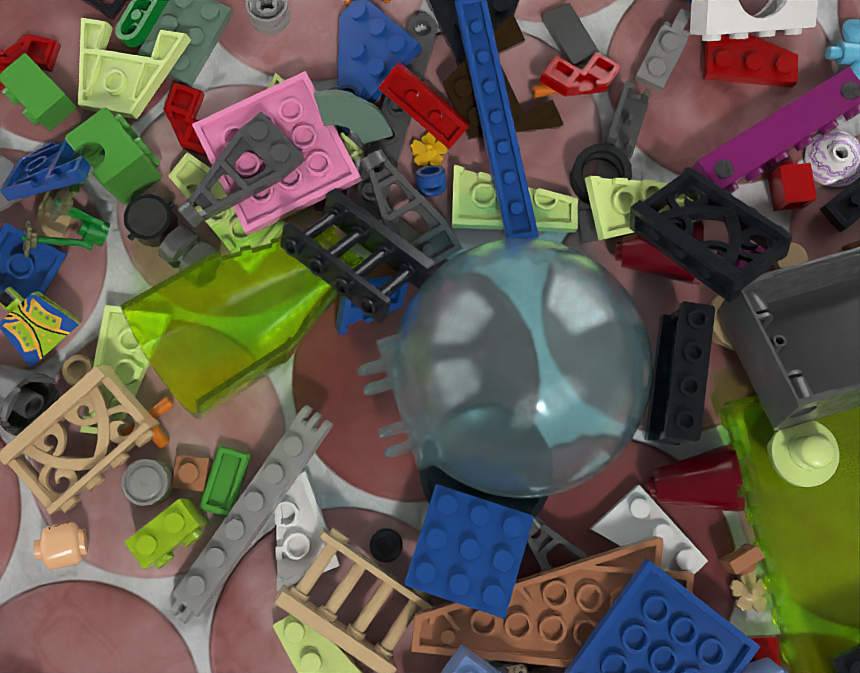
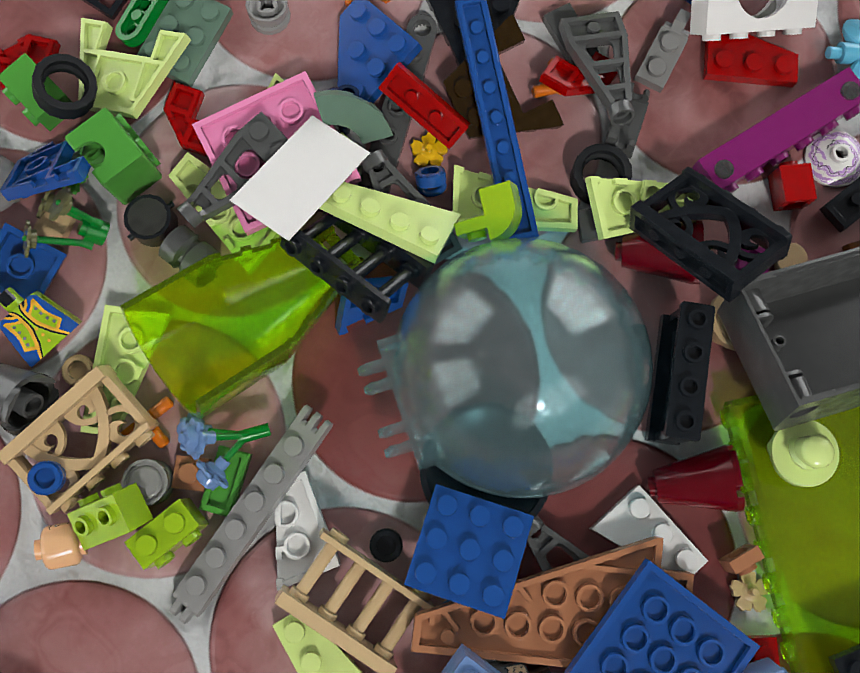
(46, 477): none -> blue tile
(73, 66): none -> black tyre
(109, 516): none -> lime brick
(195, 435): none -> medium blue plant
(299, 177): none -> white sticker
(400, 221): none -> yellowish green wing
(501, 214): none -> lime brick
(596, 31): none -> dark grey plate

